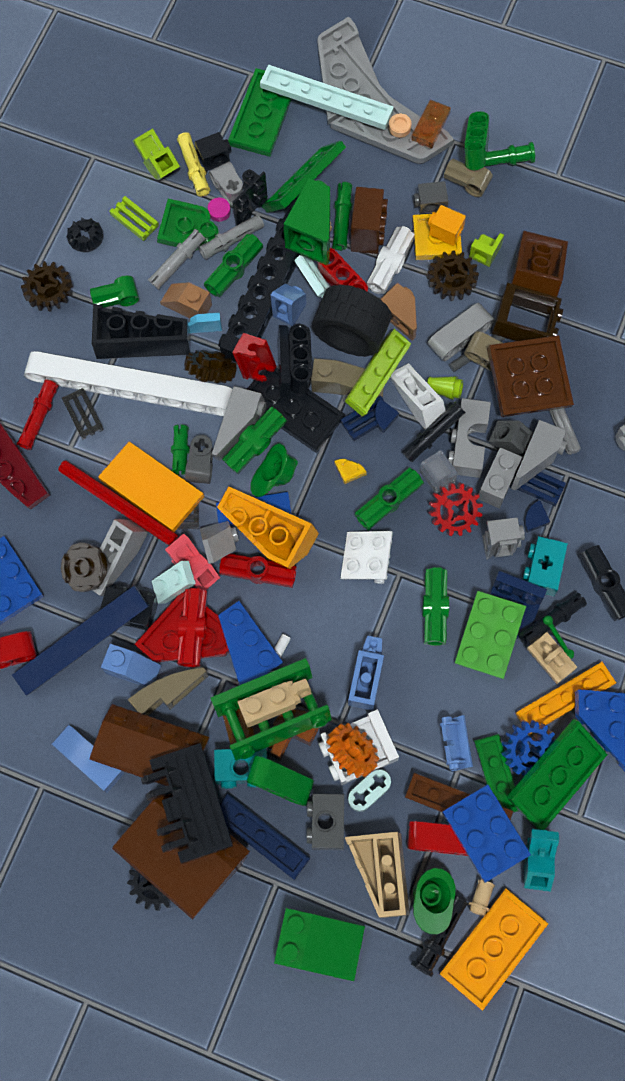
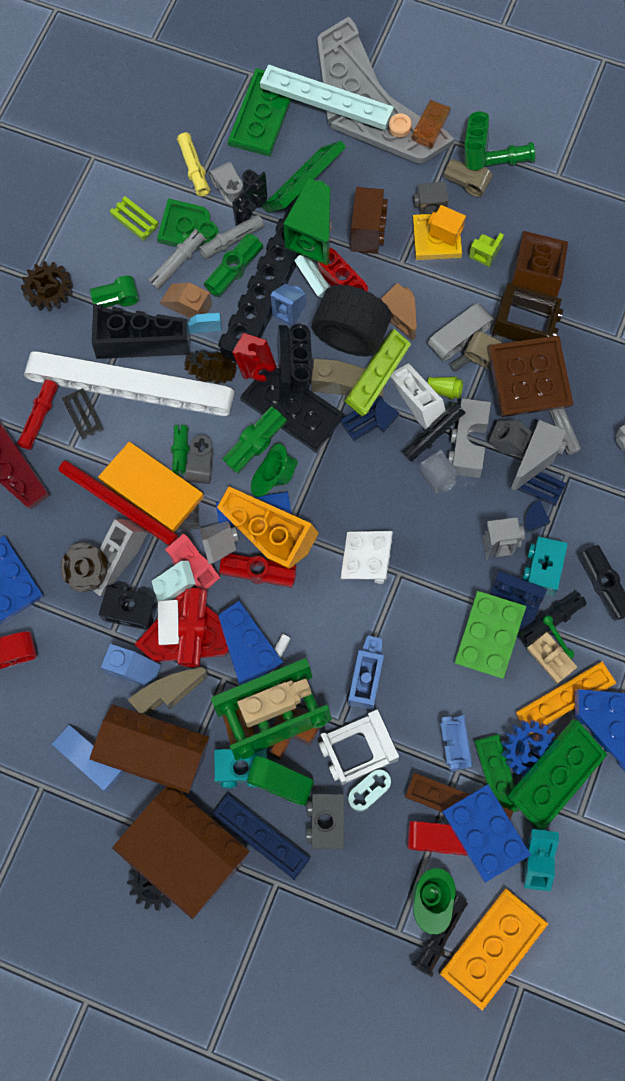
(80, 640): dark blue tile -> none
(83, 243): black gear -> none
(156, 158): lime brick -> none
(168, 622): none -> white sticker
(192, 803): black hinge -> none
(213, 151): black brick -> none
(219, 209): dark pink tile -> none
(242, 411): light grey slope -> none
(319, 944): green slope -> none
(343, 207): green pin -> none
(349, 470): yellow tile -> none
(352, 750): orange gear -> none
(383, 871): tan wedge -> none
(390, 260): white piece -> none
(400, 489): green piece -> none
(435, 607): green piece -> none
(449, 516): red gear -> none
(456, 284): dark brown gear -> none
(481, 898): tan pin -> none
(499, 477): light grey brick -> none

